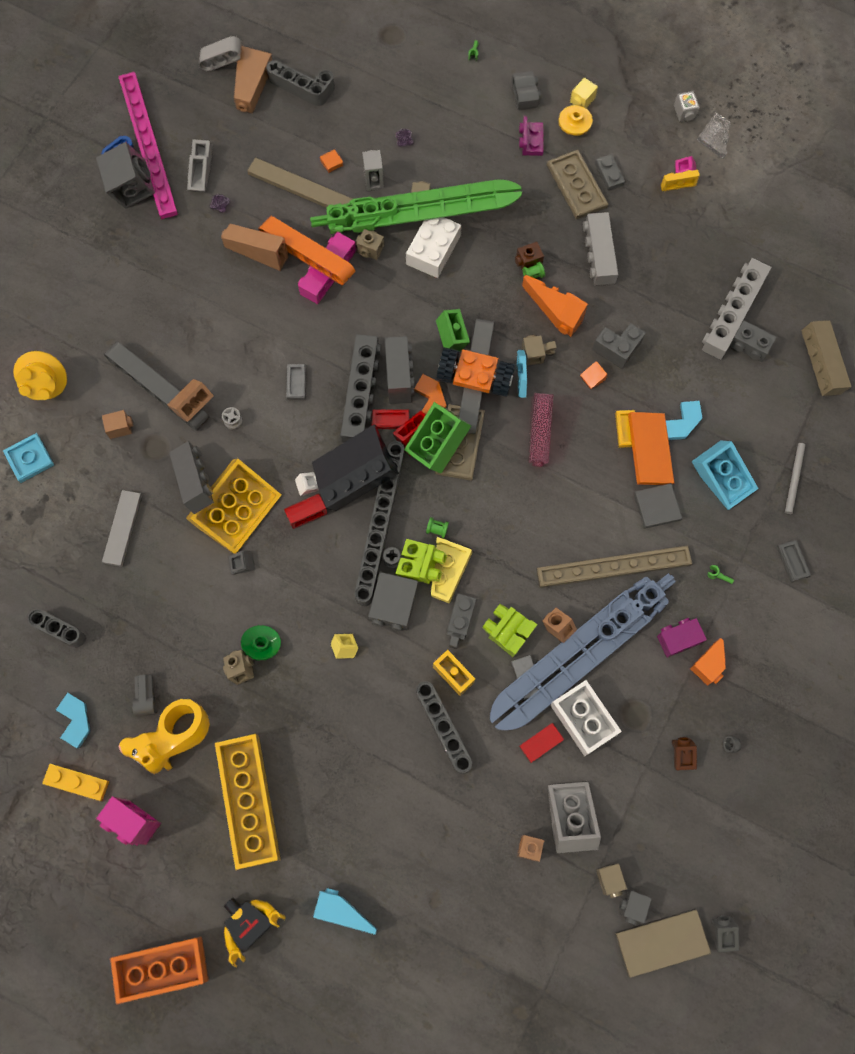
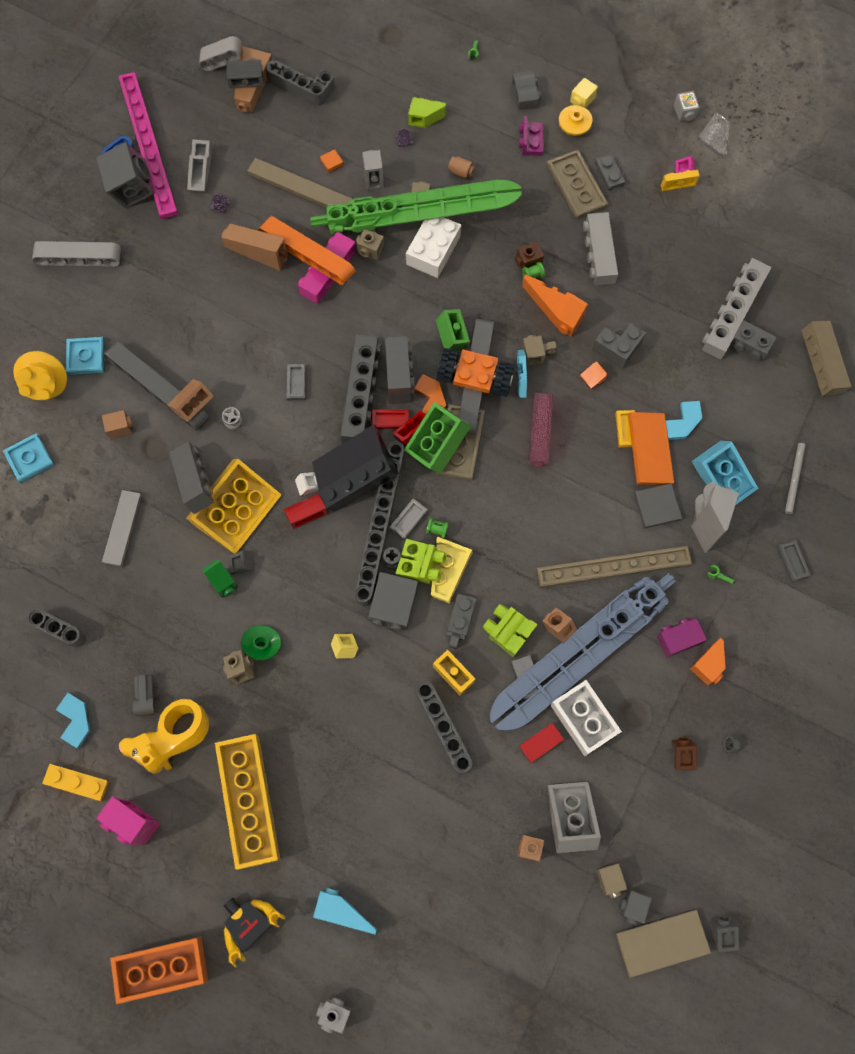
(76, 253): none -> light grey beam
(85, 355): none -> medium azure tile
(220, 578): none -> green slope
(245, 73): none -> dark grey brick
(329, 1023): none -> light grey brick
(408, 519): none -> light grey tile
(425, 112): none -> lime slope
(461, 167): none -> medium nougat brick
(713, 514): none -> light grey piece

